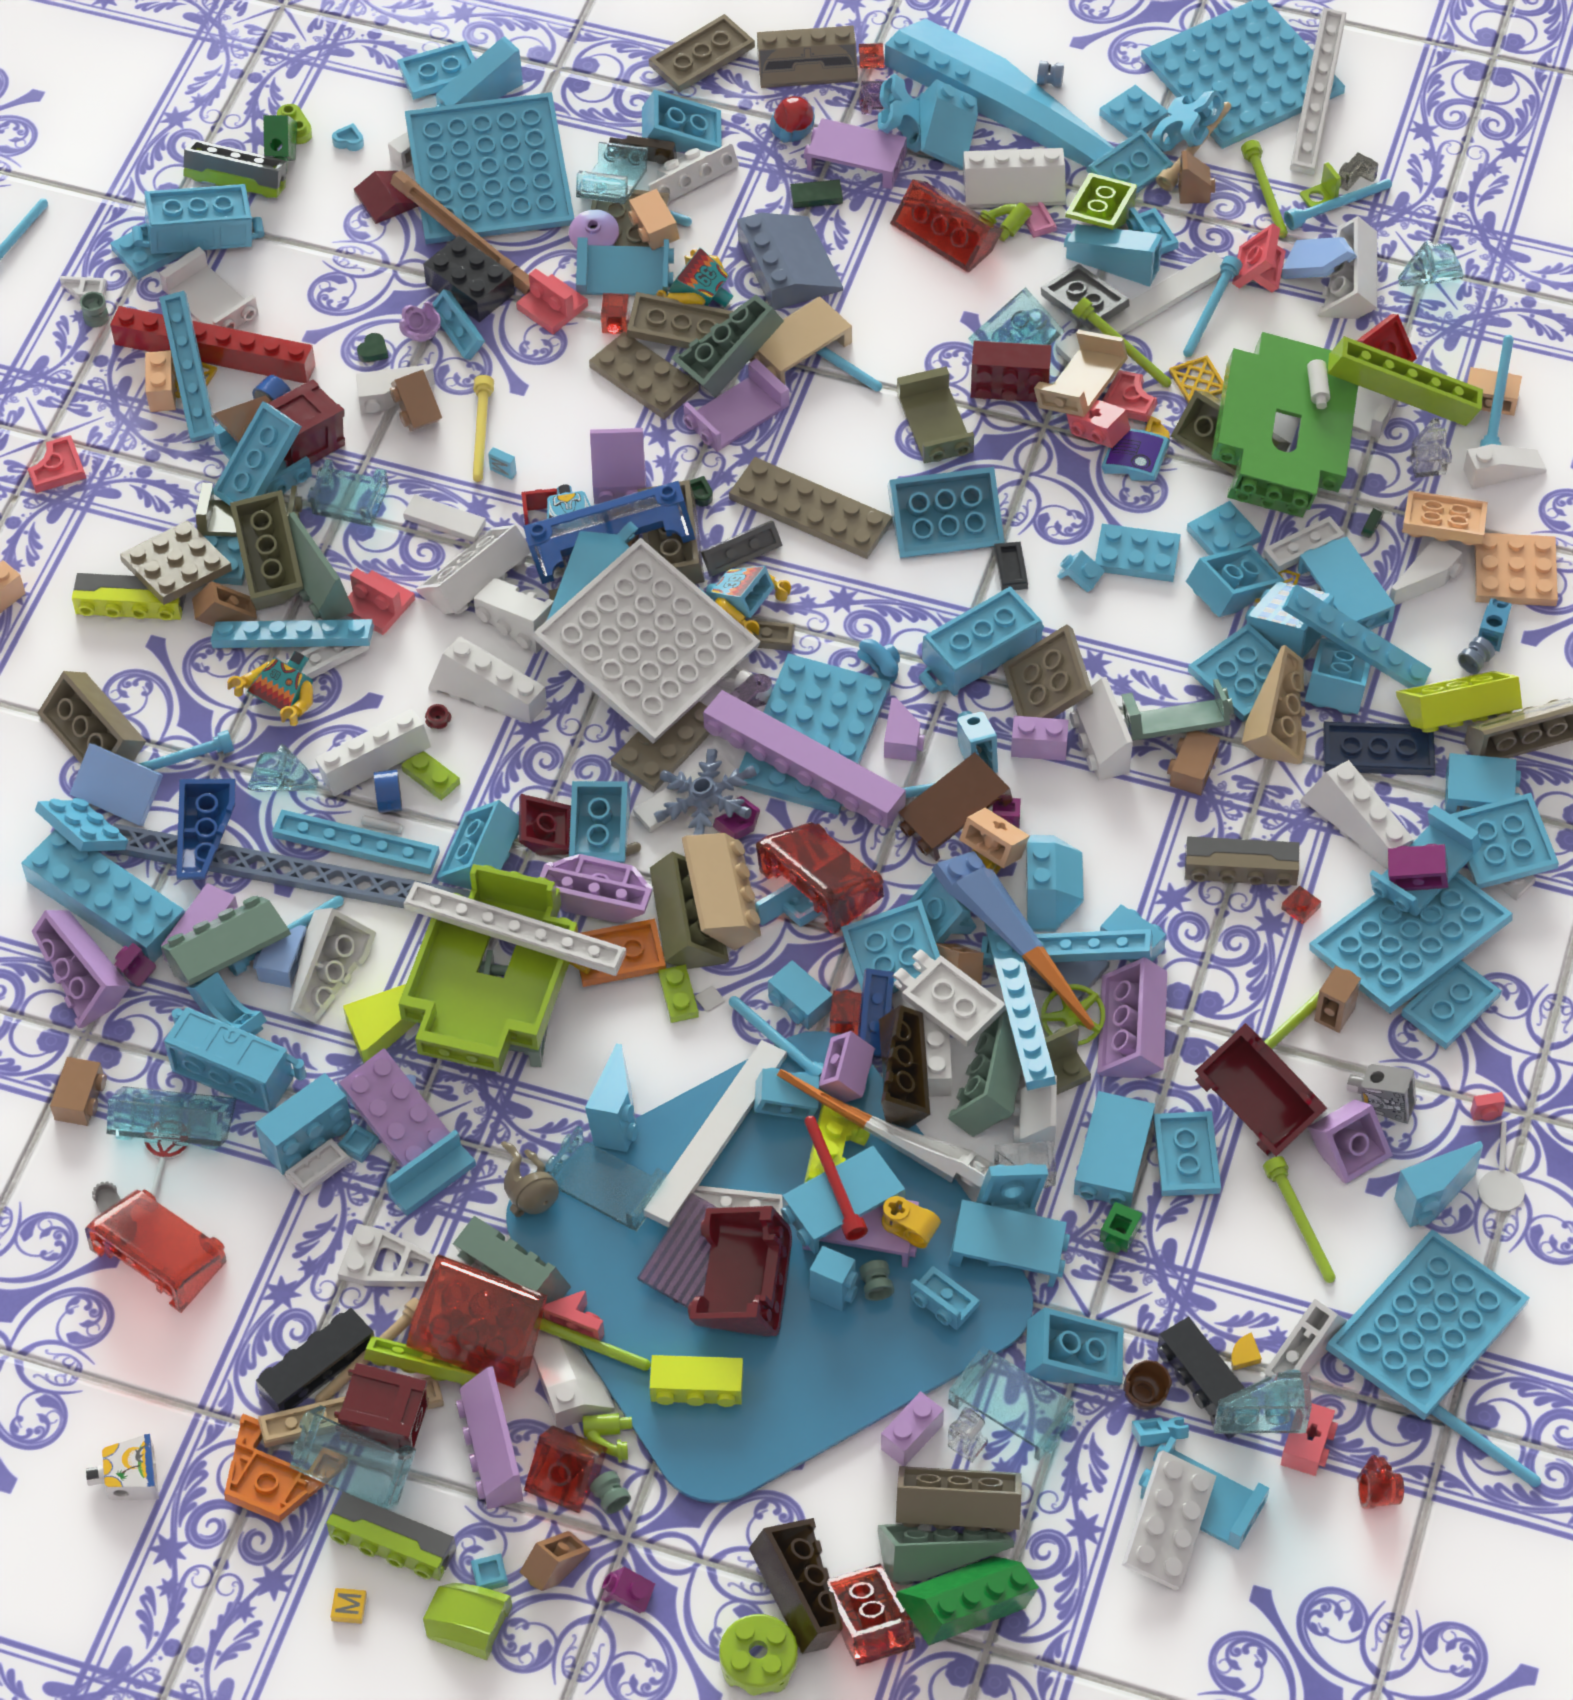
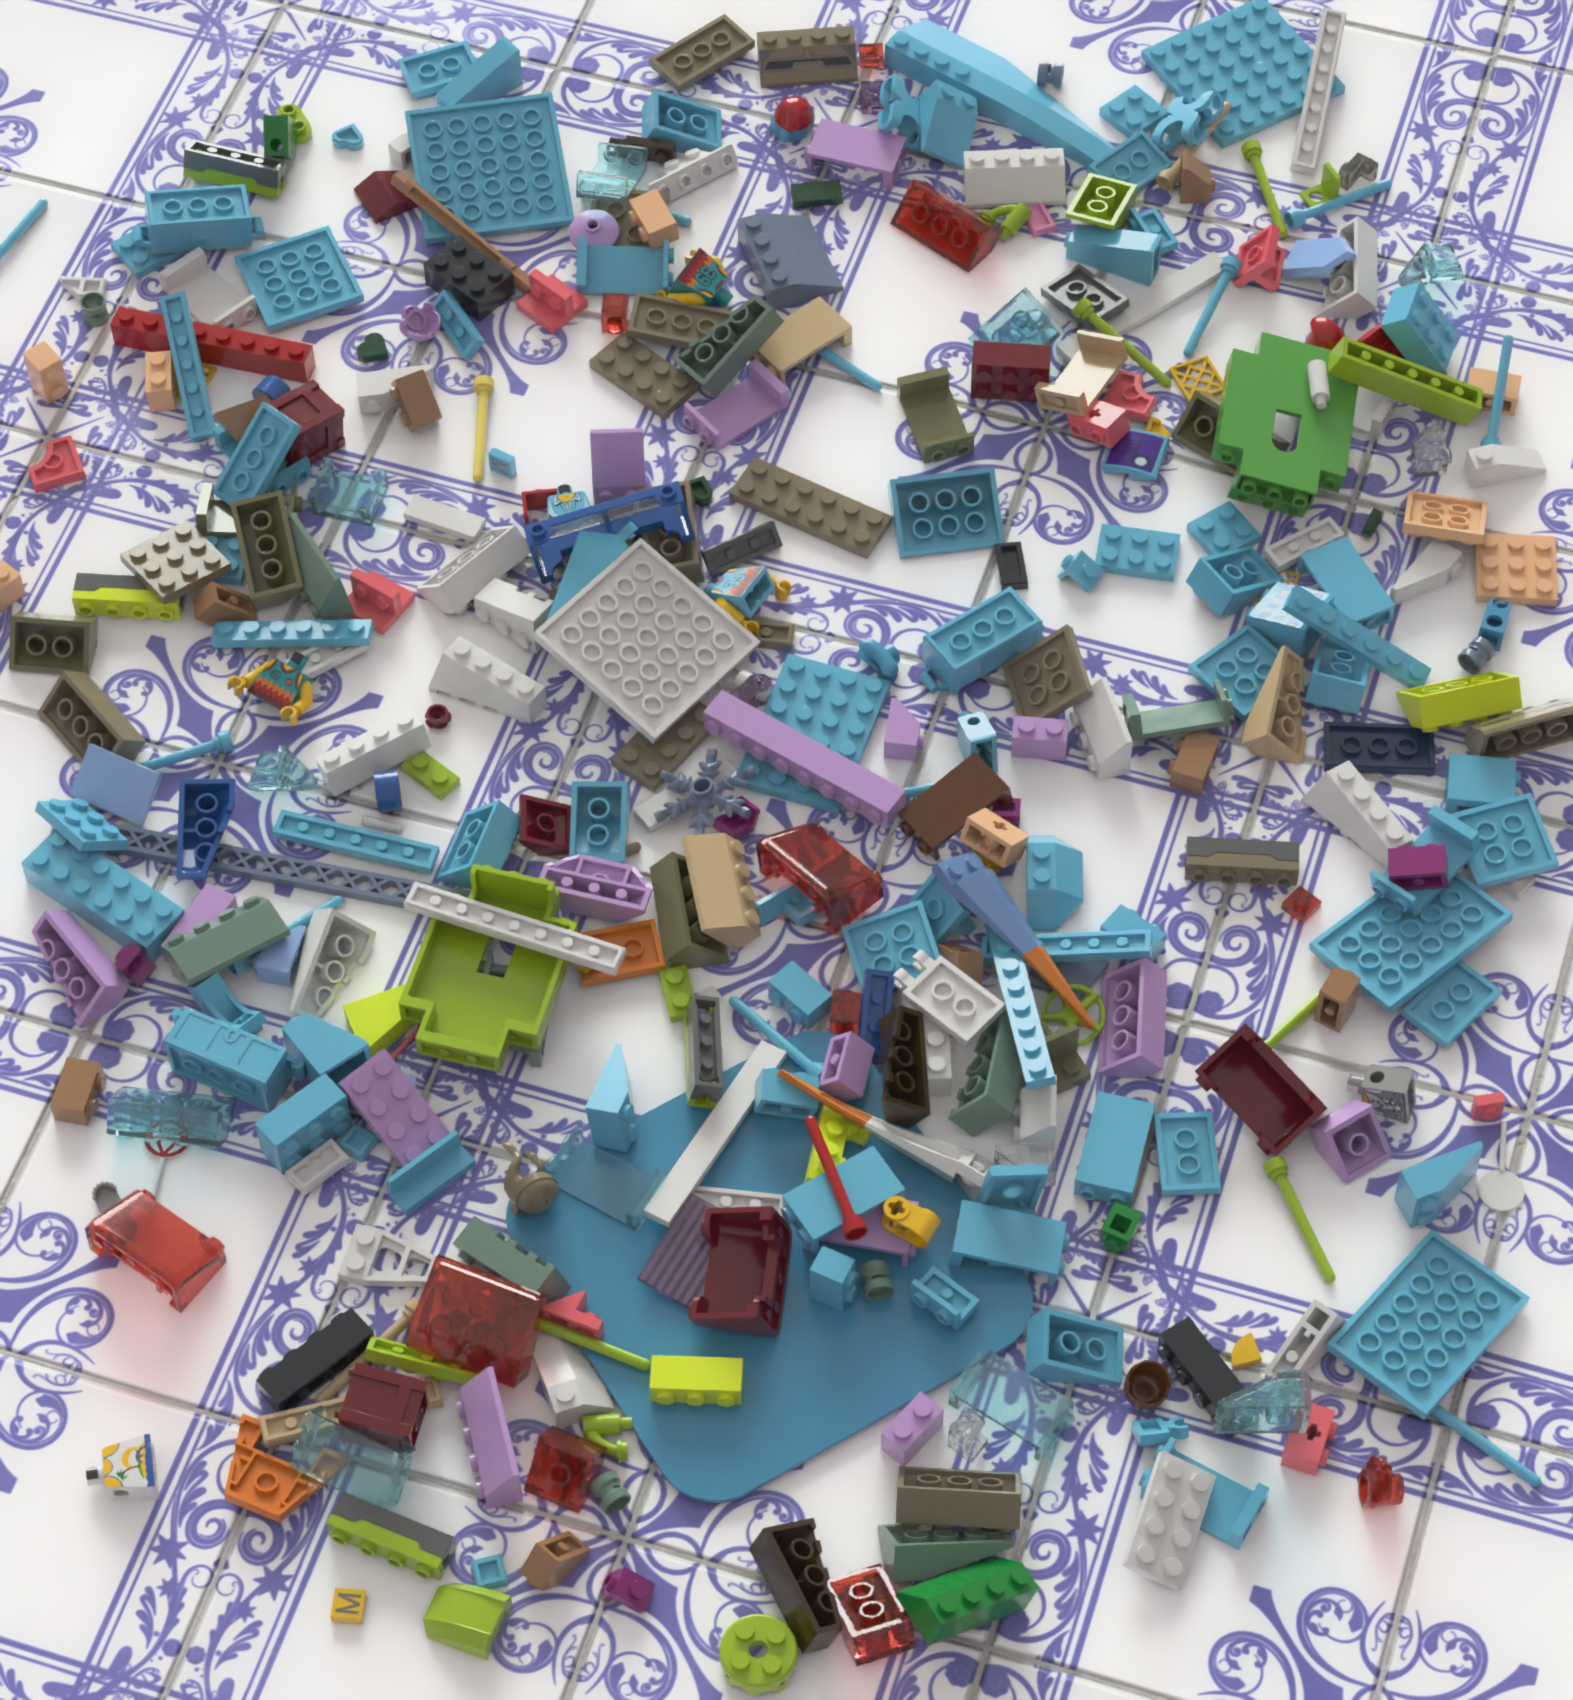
(46, 372): none -> light nougat brick
(52, 642): none -> olive slope
(299, 278): none -> medium azure plate
(324, 1047): none -> medium azure slope
(401, 1047): none -> coral hinge
(703, 1051): none -> dark grey piece
(1324, 333): none -> red piece
(1419, 327): none -> medium azure brick

